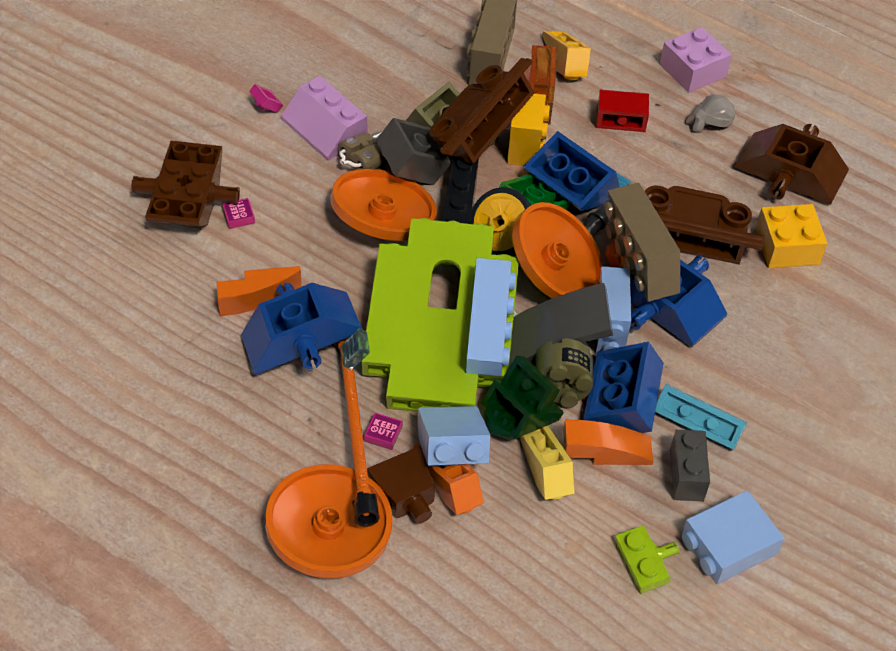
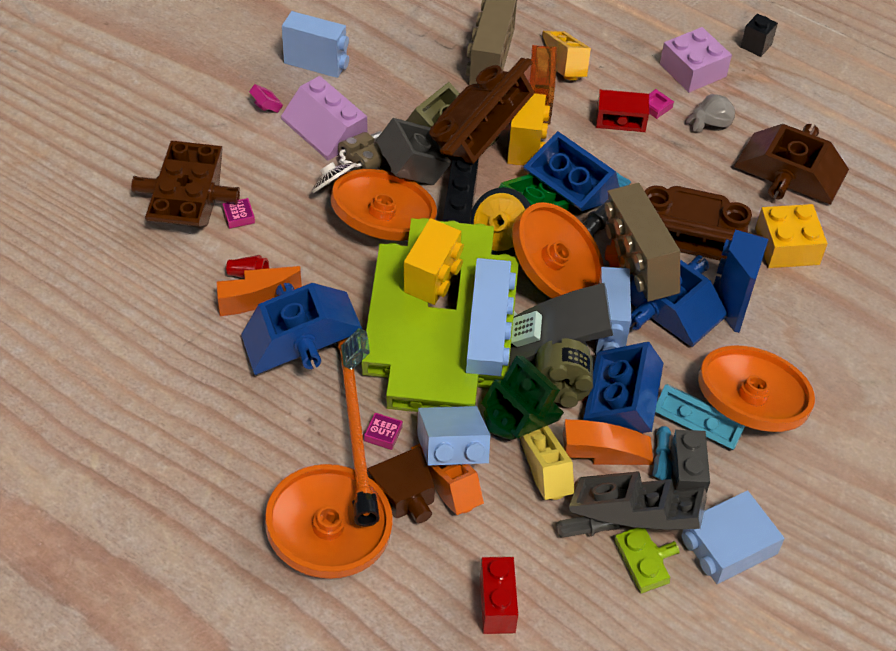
(238, 266): none -> red cone
(315, 44): none -> light blue brick
(331, 173): none -> white dish
(433, 262): none -> yellow brick
(498, 595): none -> red brick
(526, 329): none -> light aqua tile
(583, 525): none -> dark grey axle
(639, 504): none -> dark grey slope
(659, 104): none -> dark pink tile
(662, 464): none -> dark azure piece
(739, 274): none -> blue slope
(756, 388): none -> orange dish
(759, 35): none -> black brick

